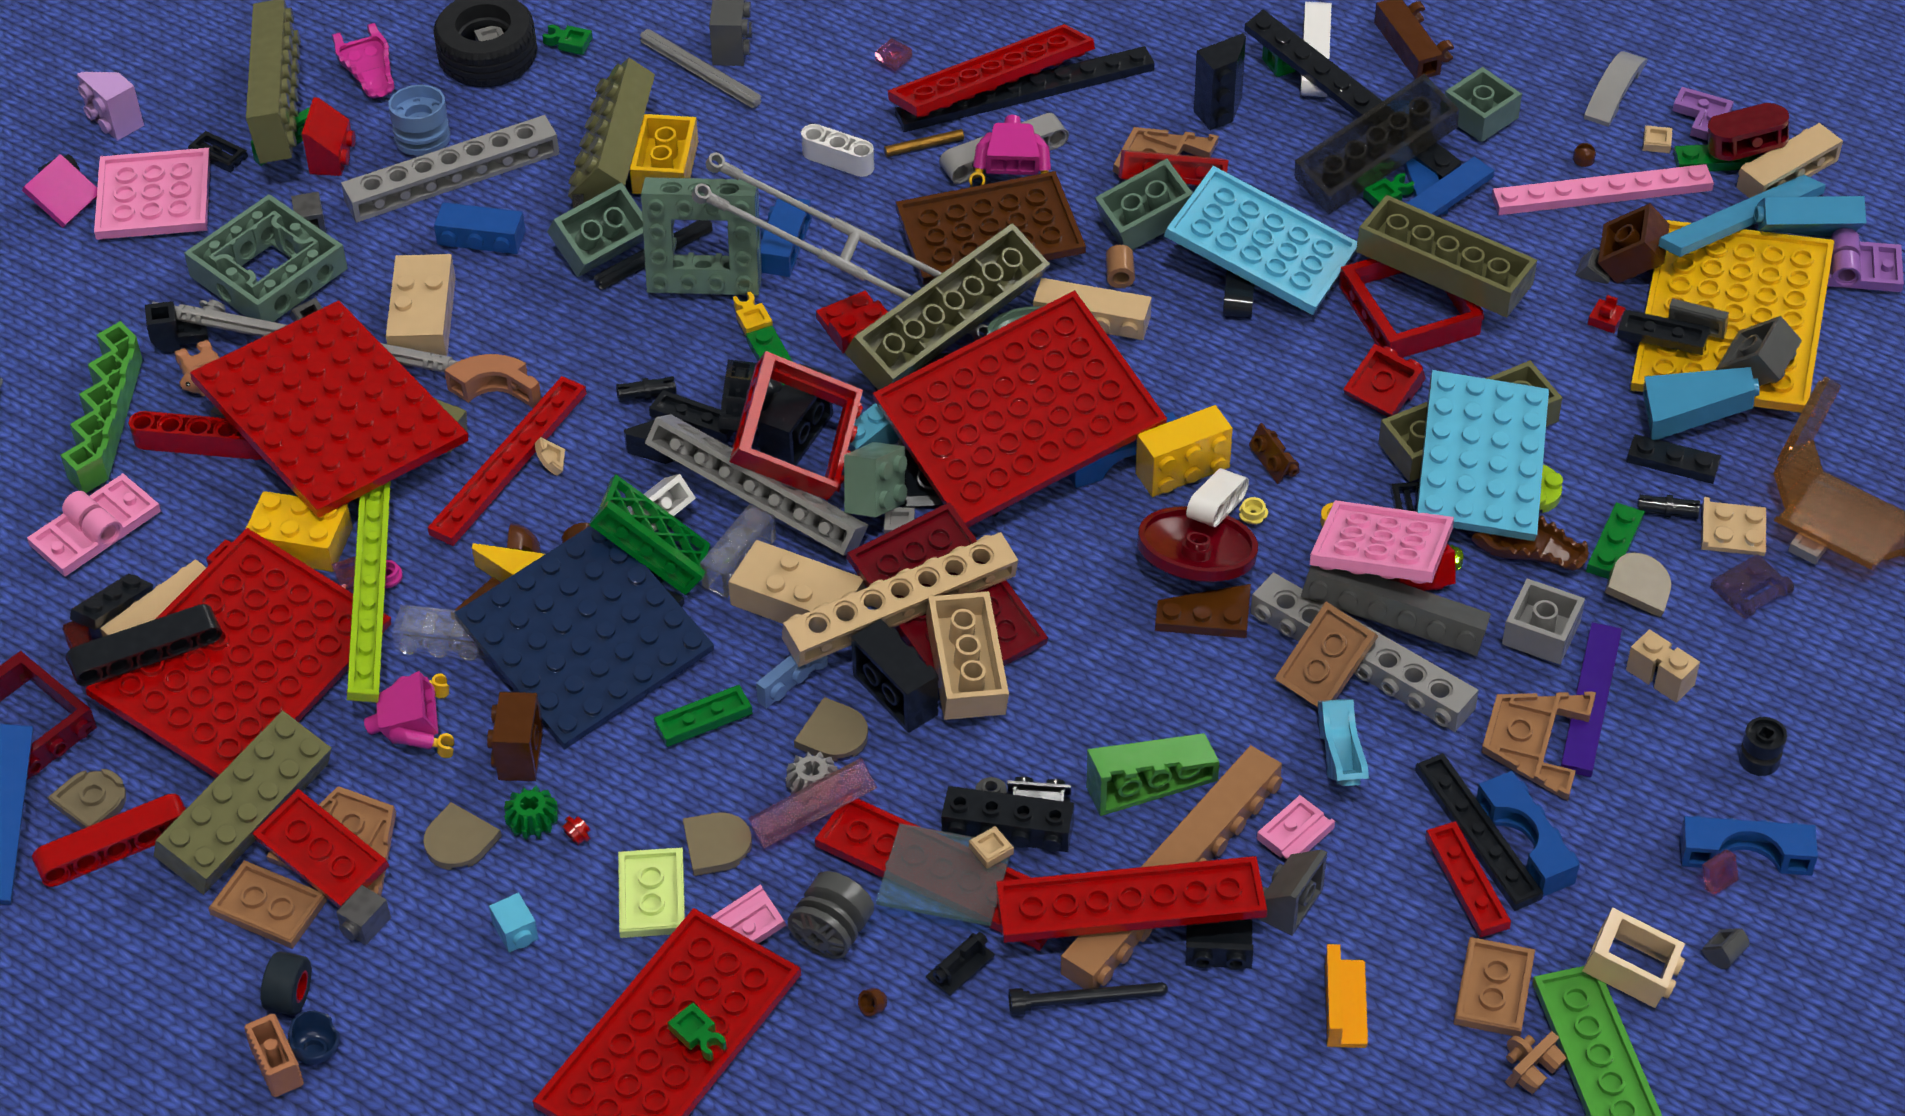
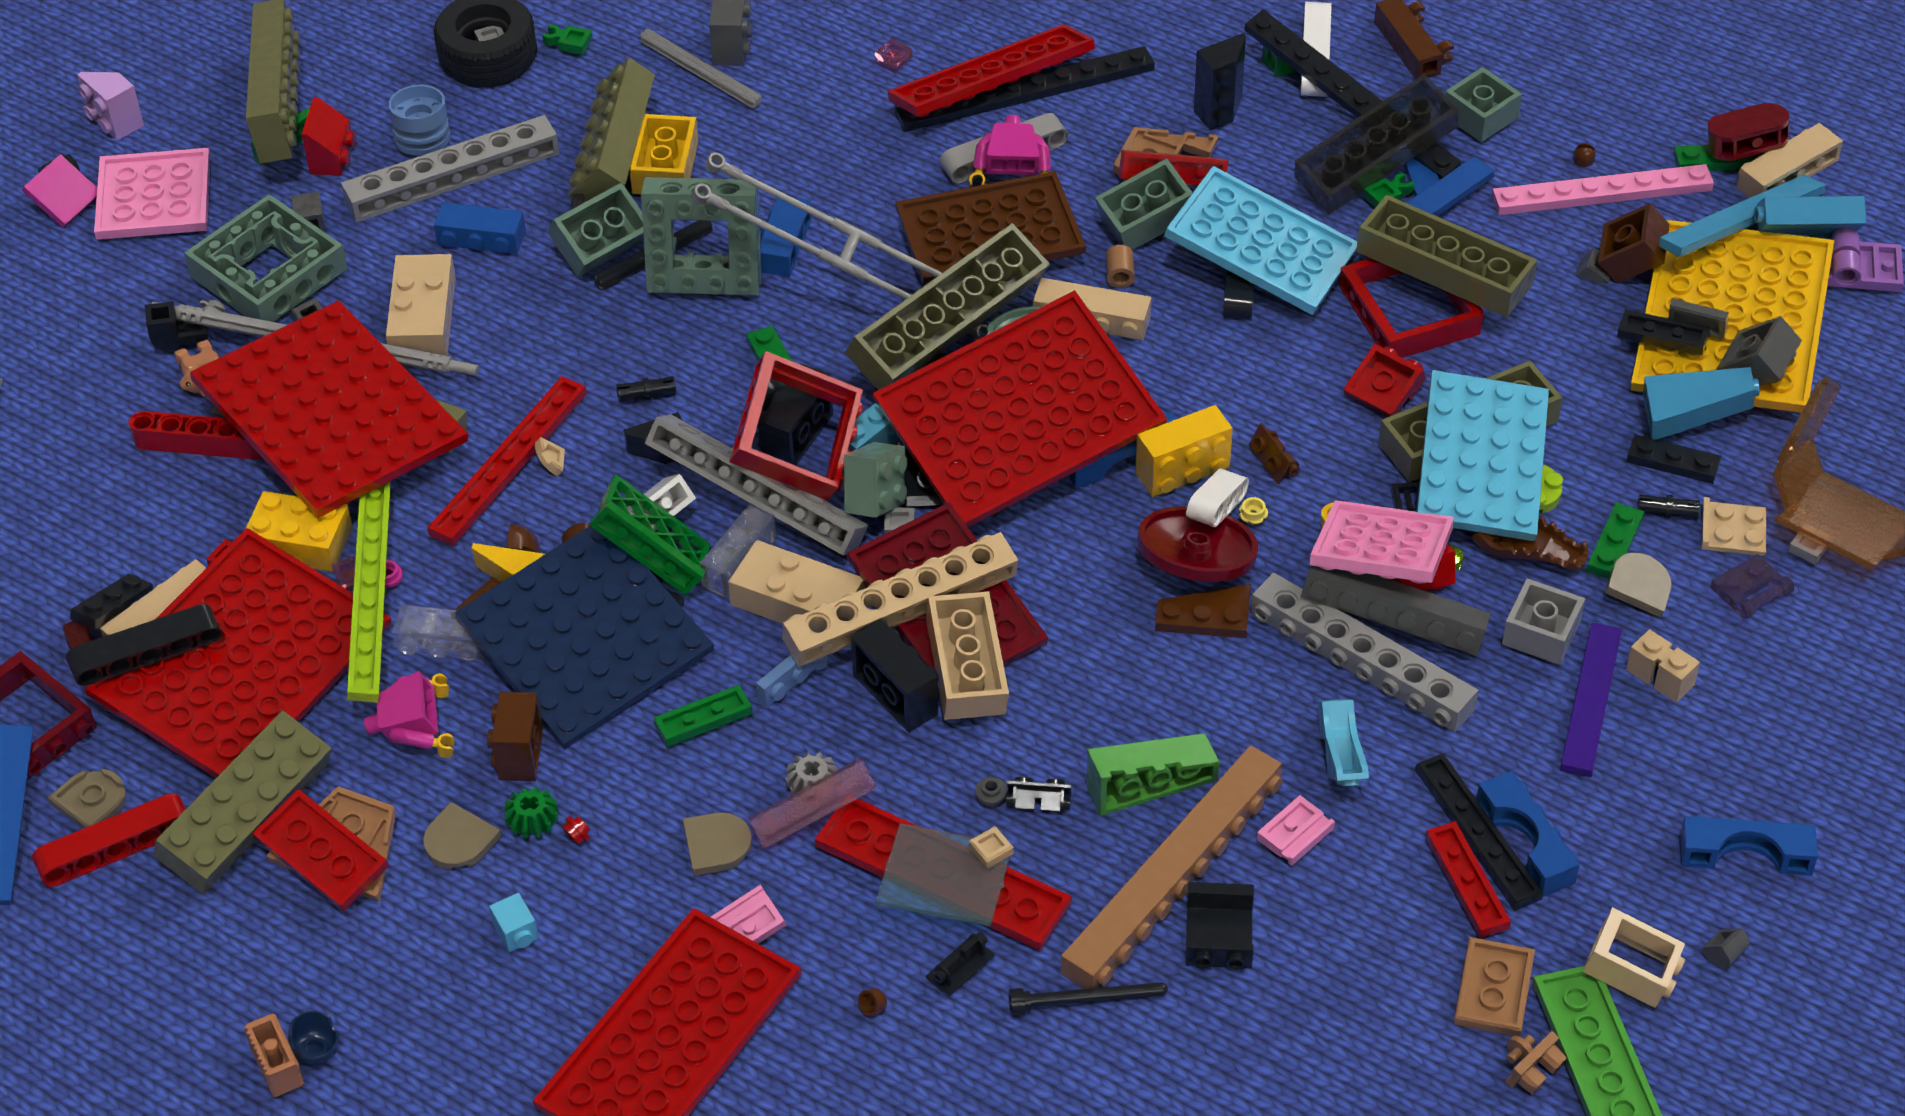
(93, 523): bright pink plate -> none
(104, 408): bright green brick -> none
(217, 156): black tile -> none
(268, 904): medium nougat tile -> none
(286, 983): black wheel -> none
(363, 915): flat silver brick -> none
(367, 61): dark pink animal -> none
(490, 374): nougat arch -> none
(650, 892): yellowish green tile -> none
(692, 412): black plate -> none
(695, 1029): green plate -> none
(735, 392): black slope -> none
(751, 316): yellow plate -> none
(831, 915): dark grey wheel -> none
(834, 731): dark tan tile -> none
(837, 150): white beam -> none
(849, 317): red plate -> none
(922, 143): pearl gold bar -> none
(1019, 818): black brick -> none
(1130, 899): red plate -> none
(1294, 890): dark grey slope -> none
(1326, 656): medium nougat plate -> none
(1345, 1000): light orange panel -> none
(1522, 730): medium nougat wing -> none
(1606, 314): red tile -> none
(1613, 87): light grey slope -> none
(1657, 139): tan tile -> none
(1702, 107): medium lavender plate -> none
(1720, 872): clear pink plate -> none
(1762, 746): black wheel -> none

